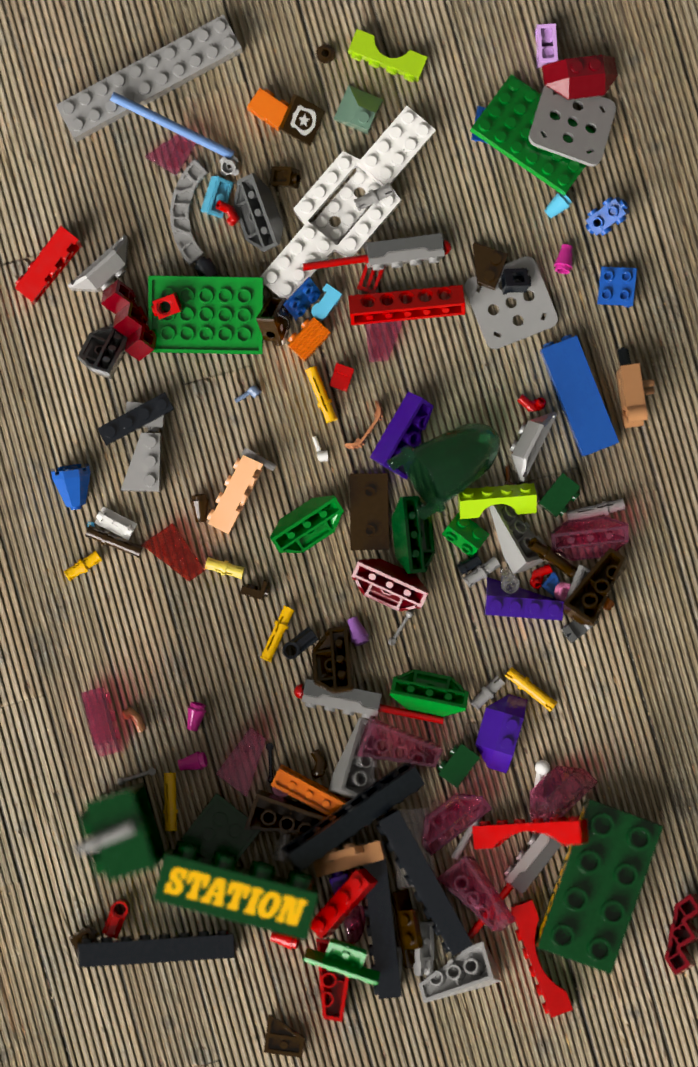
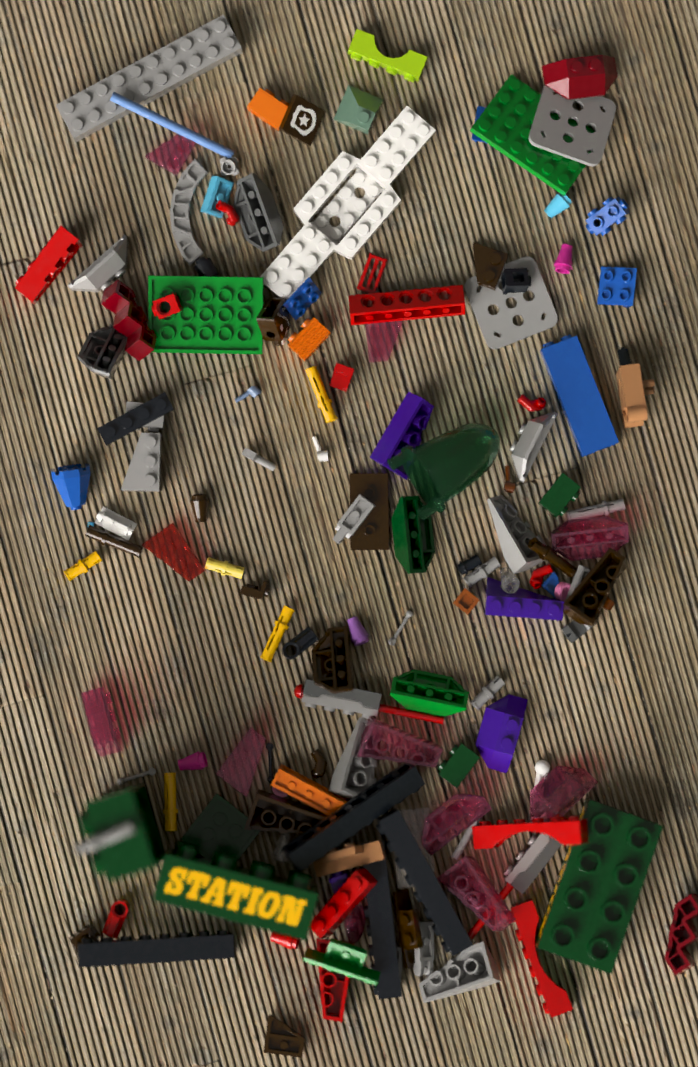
(136, 717): medium nougat arm -> none
(195, 715): dark pink cone -> none
(236, 494): light nougat wedge -> none
(284, 177): dark brown bracket -> none
(307, 525): green wedge -> none
(327, 59): dark brown plate -> none
(328, 302): medium azure leg -> none
(353, 518): none -> light grey hinge
(359, 442): nougat piece -> none
(373, 196): light grey pin -> none
(389, 584): dark red wedge -> none
(393, 253): piece -> none
(465, 535): green bracket -> none
(466, 601): none -> dark orange tile
(475, 500): lime arch -> none
(531, 689): yellow pin -> none
(546, 44): lavender brick -> none

